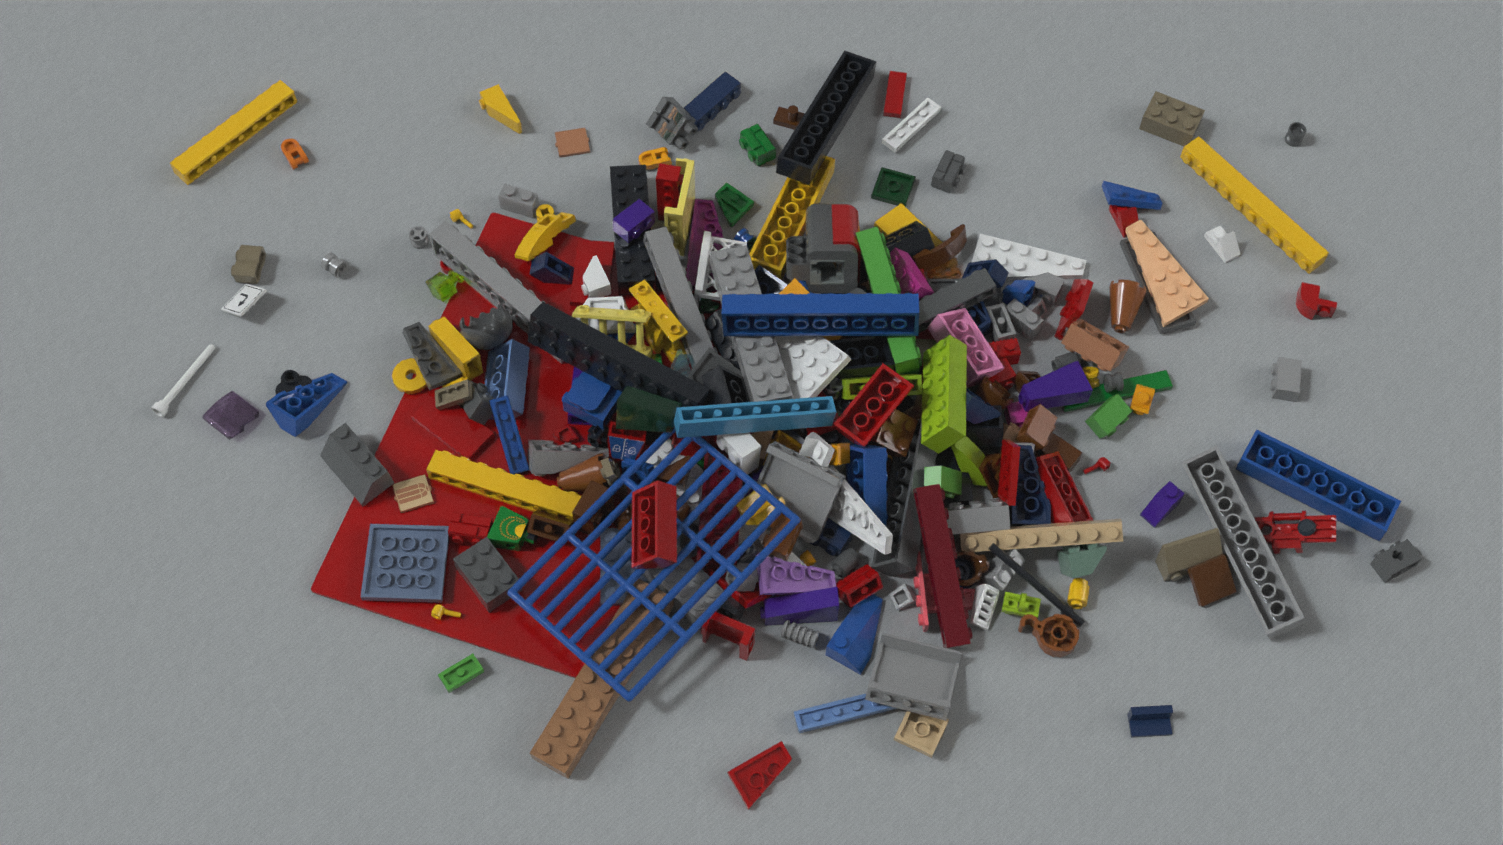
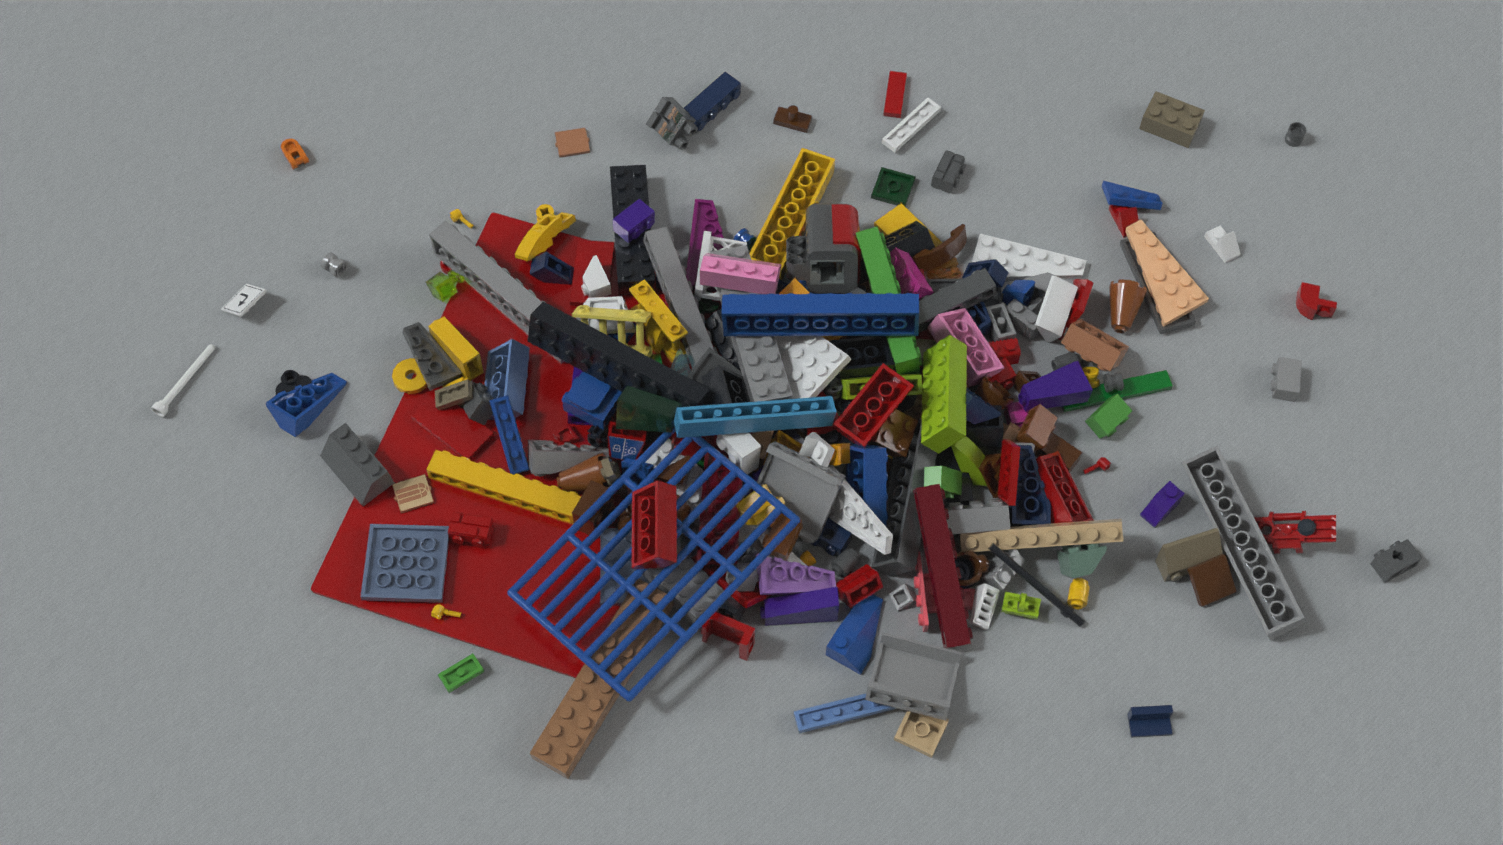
(230, 415): clear purple slope -> none
(233, 132): yellow brick -> none
(248, 264): dark tan brick -> none
(418, 232): light grey wheel -> none
(486, 573): dark grey brick -> none
(488, 329): dark grey piece -> none
(499, 108): yellow slope -> none
(510, 530): green torso -> none
(518, 200): light grey brick -> none
(548, 525): reddish brown brick -> none
(649, 158): light orange plate -> none
(668, 187): red brick -> none
(679, 219): light yellow panel -> none
(733, 203): green wing -> none
(739, 274): none -> bright pink slope
(757, 145): green brick -> none
(759, 772): red wing -> none
(800, 634): light grey piece -> none
(826, 117): black brick -> none
(1046, 629): dark orange piece -> none
(1055, 308): none -> white slope
(1142, 399): light orange bracket -> none
(1254, 205): yellow brick -> none
(1318, 485): blue brick -> none

